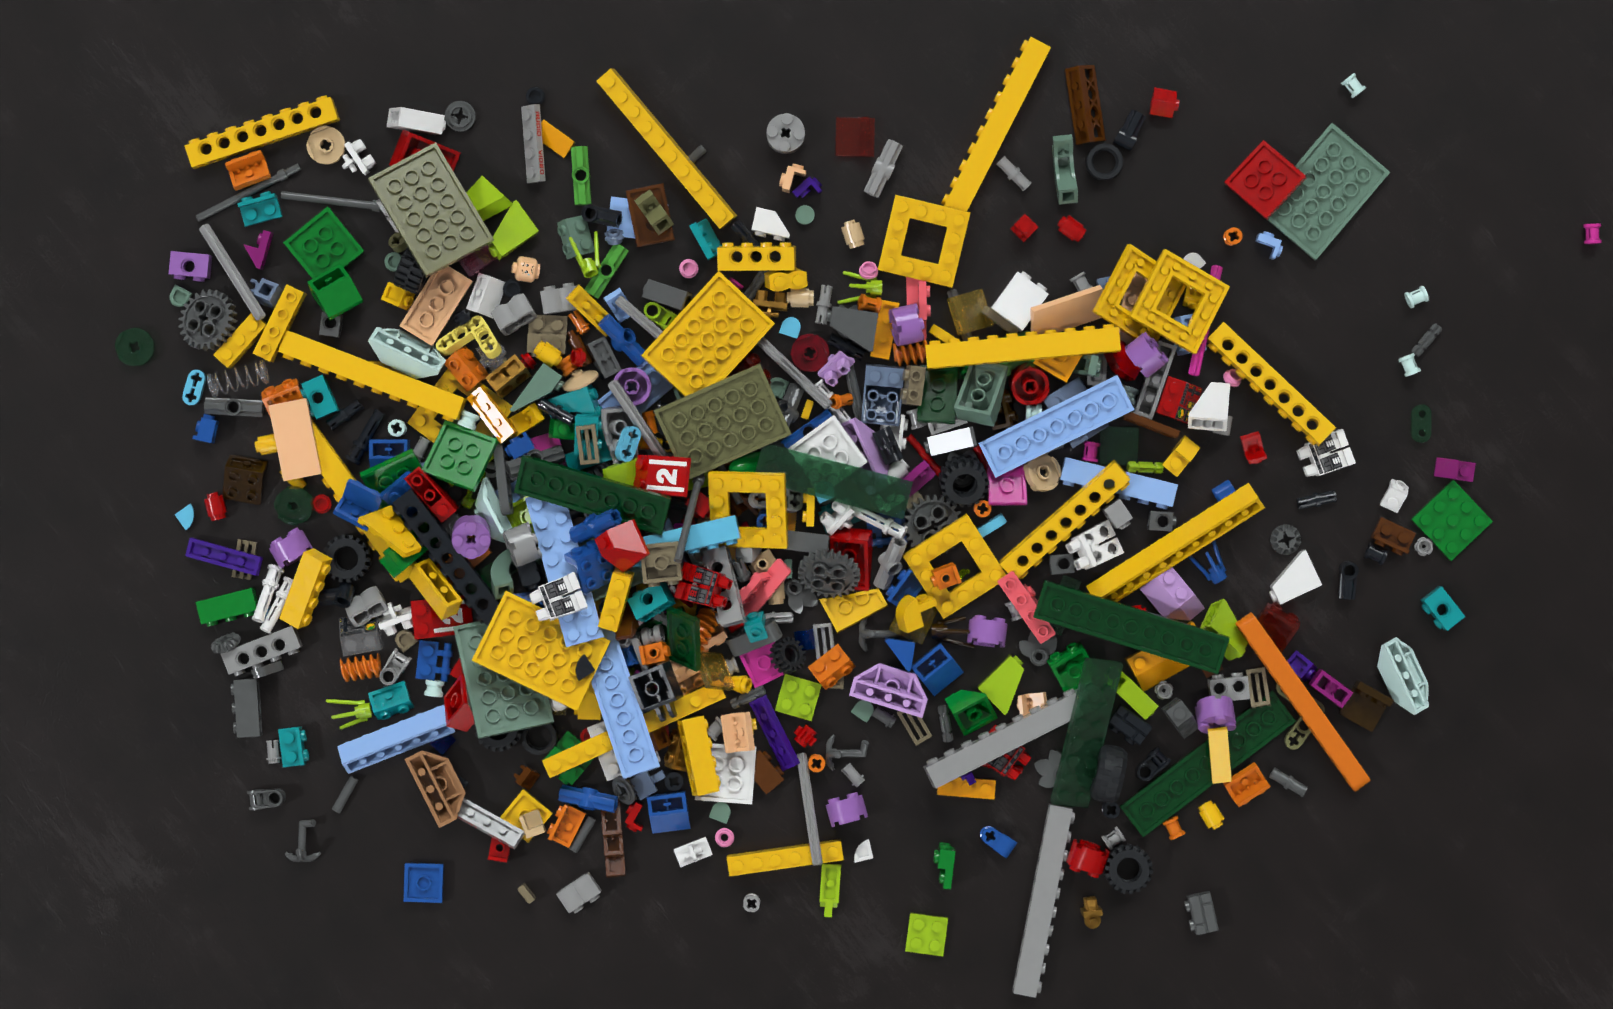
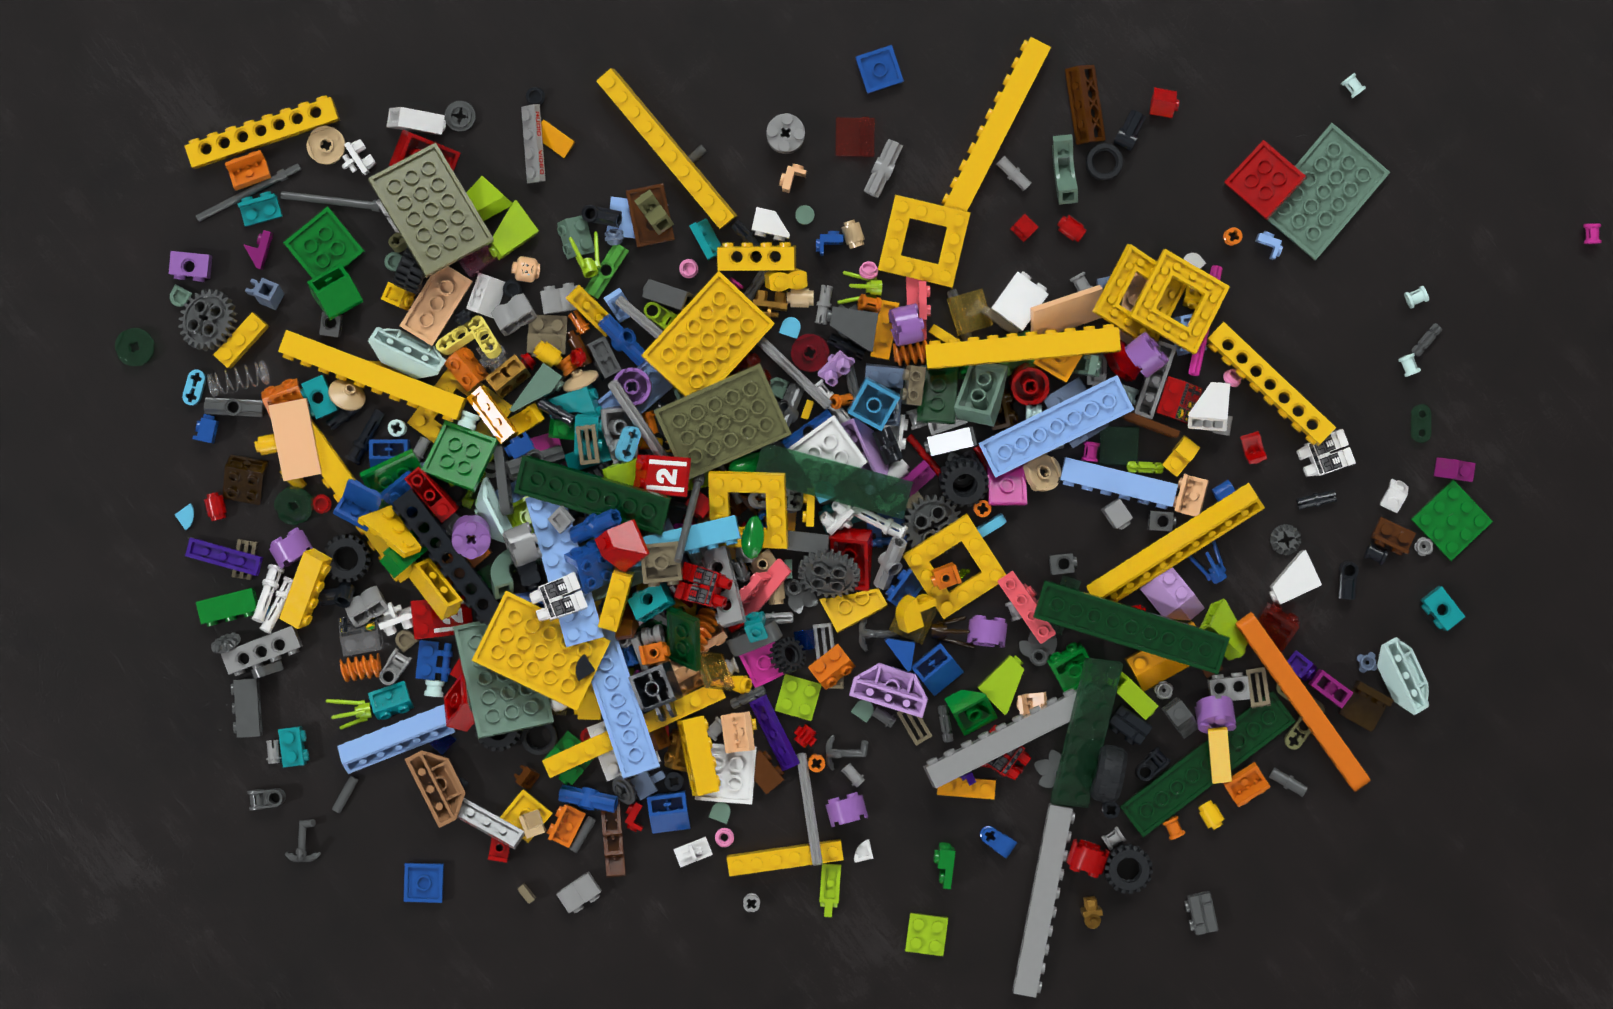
(232, 272): light grey axle -> none
(279, 322): yellow brick -> none
(346, 395): none -> tan dish
(561, 519): none -> light grey plate
(580, 162): bright green piece -> none
(752, 537): none -> green arm
(803, 189): dark purple bracket -> none
(831, 238): none -> blue bracket
(873, 403): none -> dark azure brick
(879, 69): none -> blue plate
(1024, 548): yellow brick -> none
(1088, 546): white hips -> none
(1191, 495): none -> light nougat bracket
(1362, 661): none -> sand blue plate

